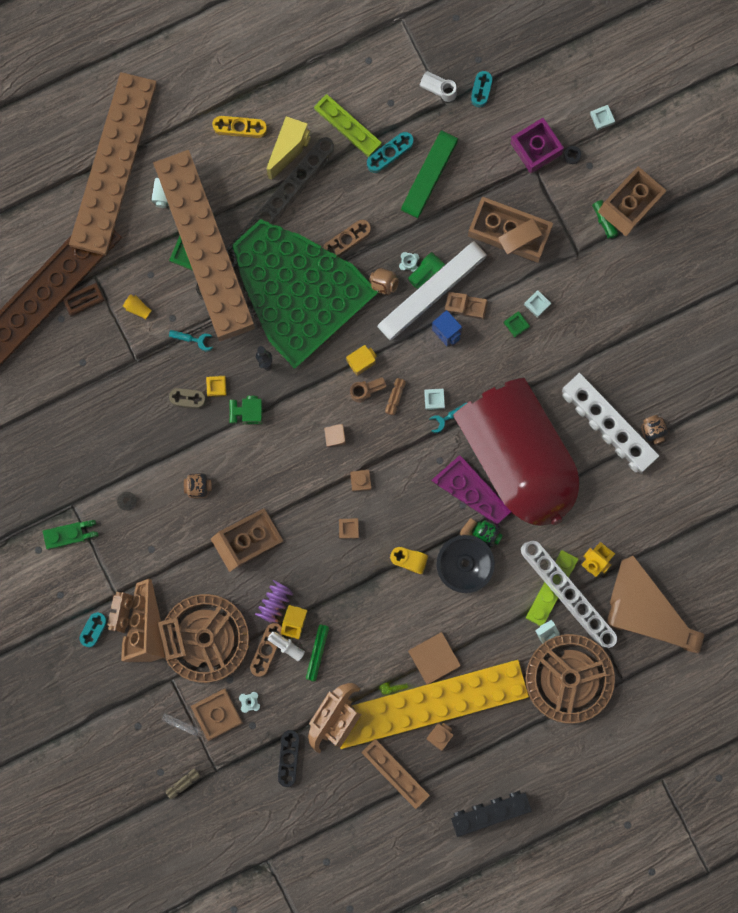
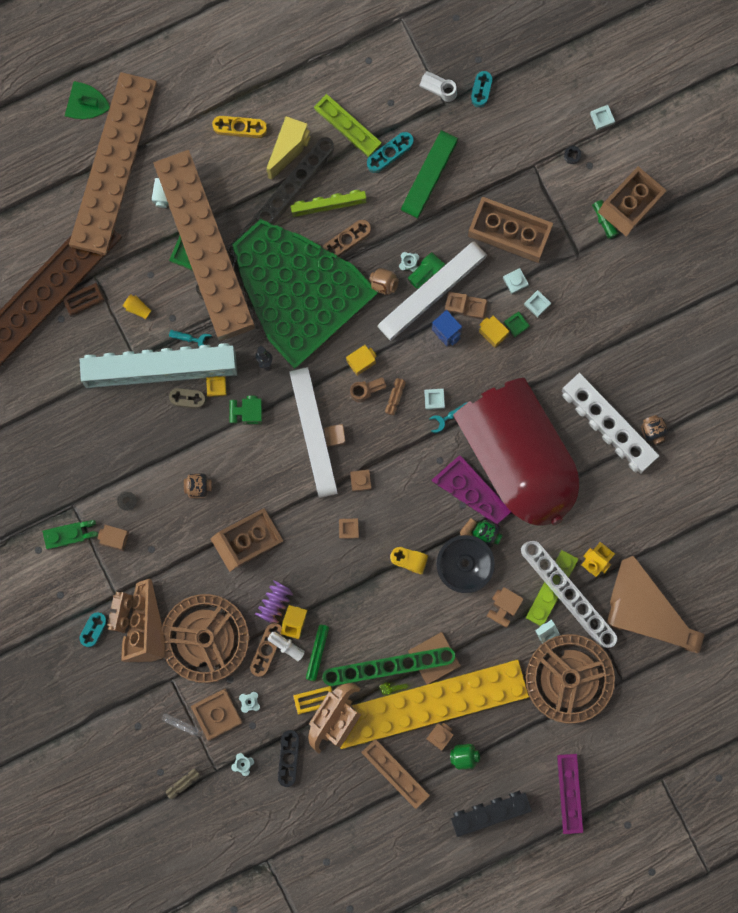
(85, 102): none -> green shield
(113, 537): none -> medium nougat brick
(158, 366): none -> light aqua brick
(164, 640): medium nougat tile -> none
(241, 759): none -> light aqua plate
(298, 704): none -> yellow tile
(313, 432): none -> white beam
(336, 201): none -> lime plate
(379, 666): none -> green beam
(464, 756): none -> green head
(493, 331): none -> yellow brick
(507, 603): none -> medium nougat brick
(515, 281): none -> light aqua plate
(520, 236): medium nougat slope -> none
(536, 145): magenta brick -> none
(569, 794): none -> magenta plate

